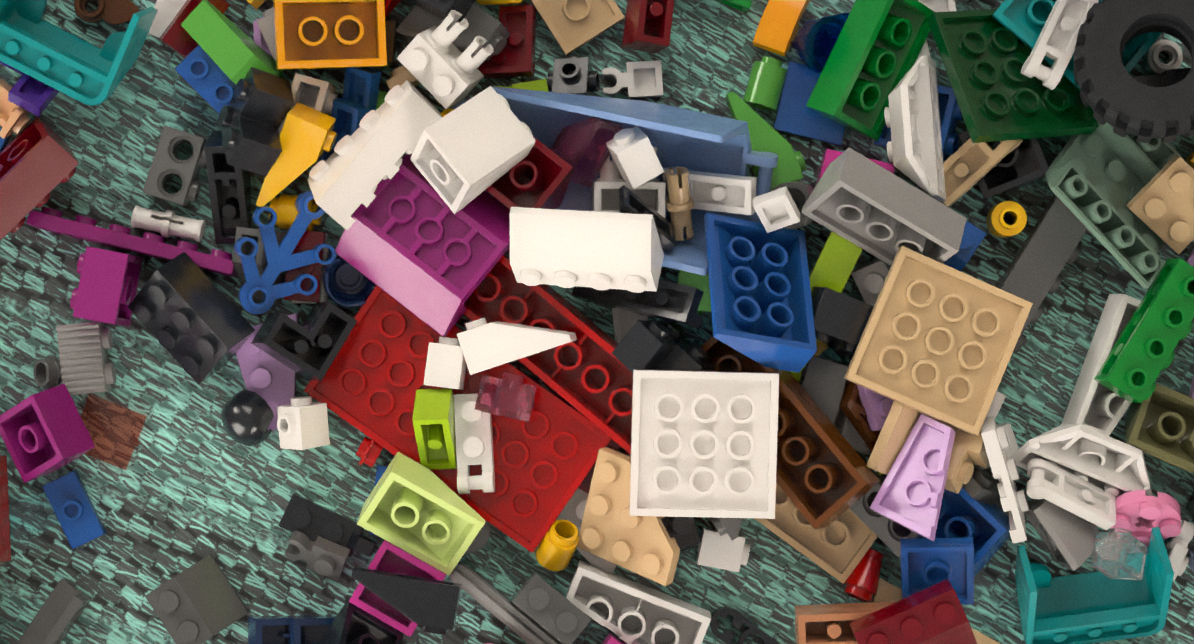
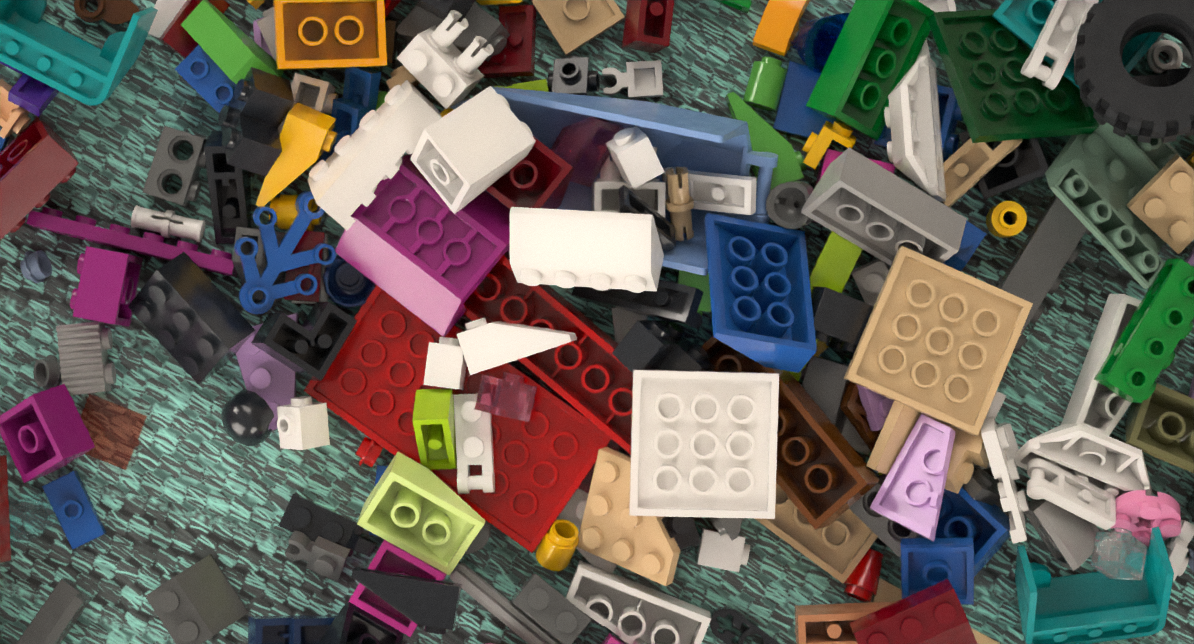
(36, 266): none -> sand blue plate
(776, 209): white plate -> none
(817, 144): none -> yellow bracket

